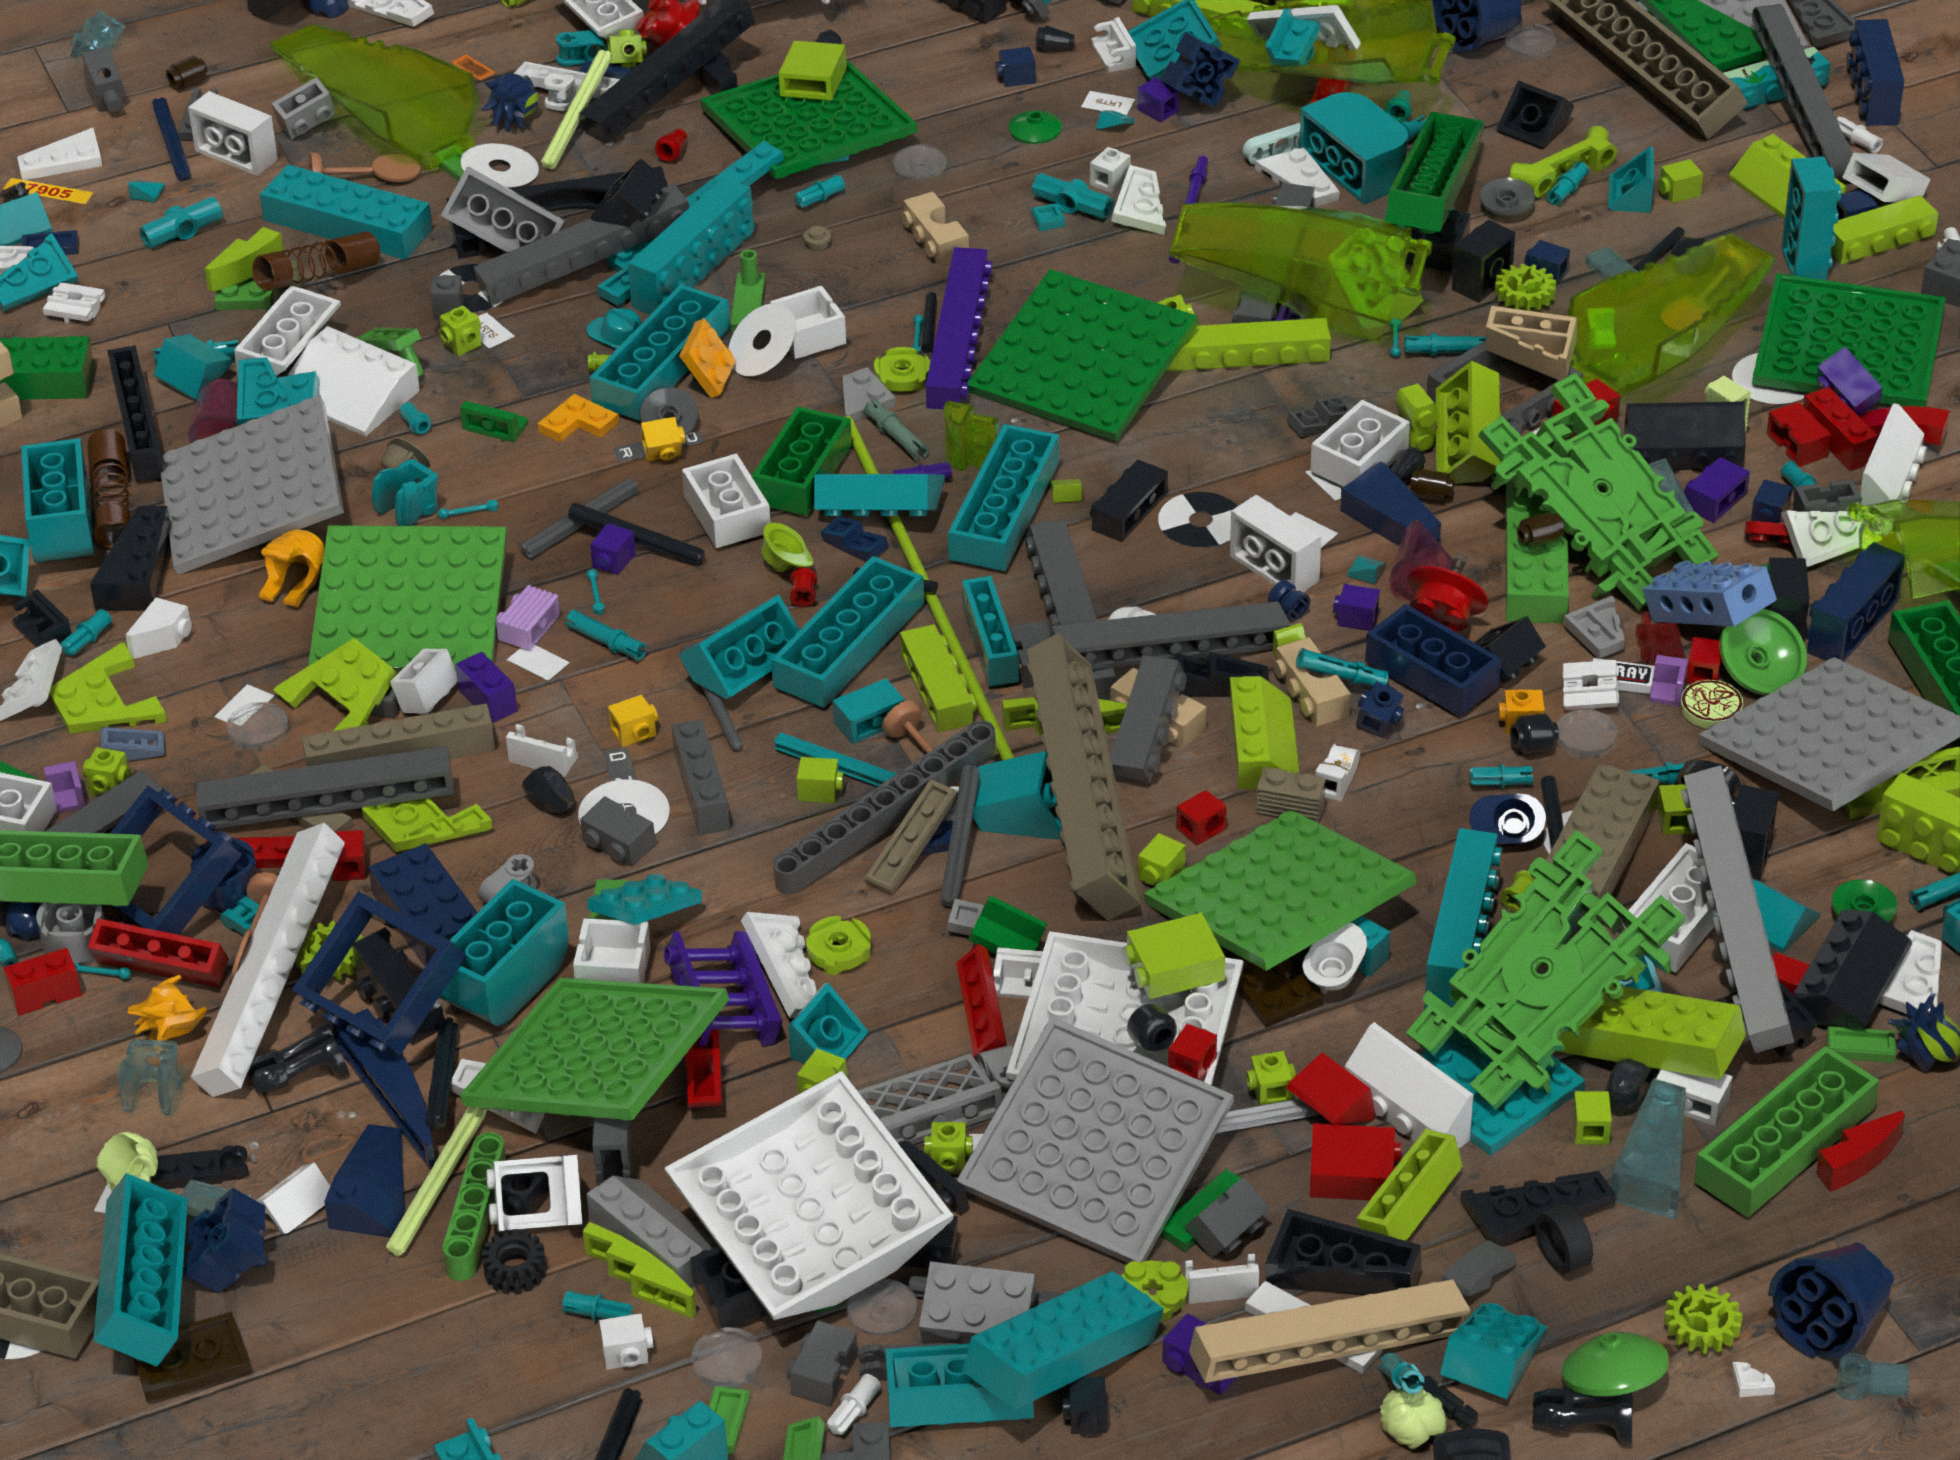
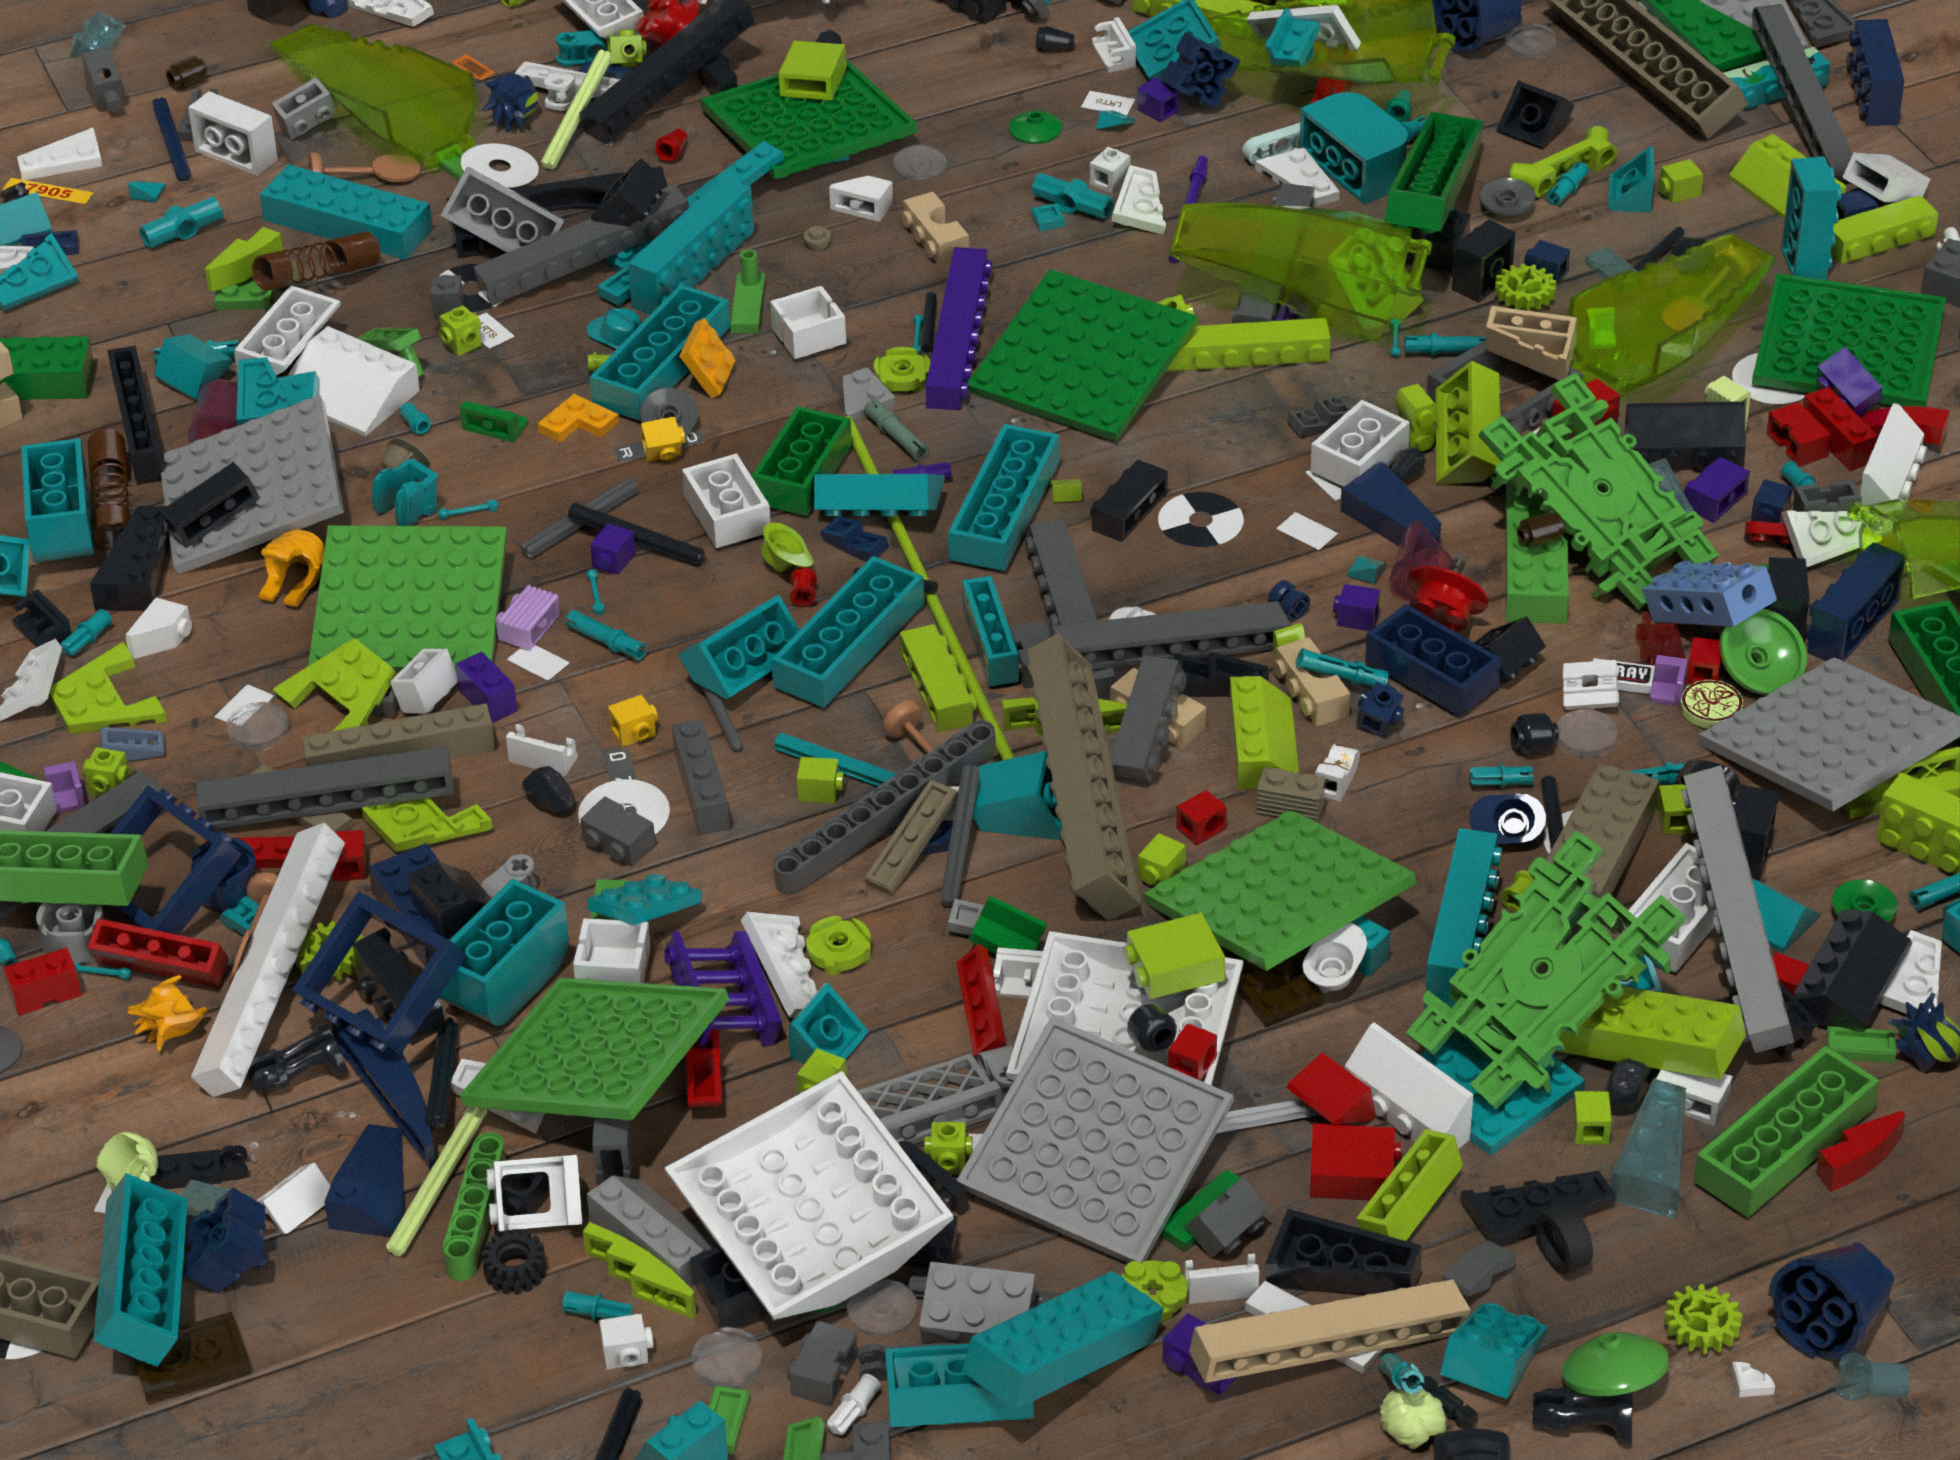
(21, 919): dark blue hair -> none
(74, 302): white piece -> none
(137, 1069): clear light blue piece -> none
(210, 504): none -> black brick
(446, 896): none -> black slope
(770, 317): white sticker -> none
(819, 191): teal axle -> none
(862, 197): none -> white slope
(863, 711): teal brick -> none
(967, 435): clear neon green brick -> none
(1016, 66): dark blue brick -> none
(1086, 1406): black brick -> none
(1273, 1072): lime brick -> none
(1274, 544): white brick -> none
(1432, 485): dark brown brick -> none
(1519, 703): light orange brick -> none
(1597, 627): light grey wing -> none
(1859, 135): white axle -> none

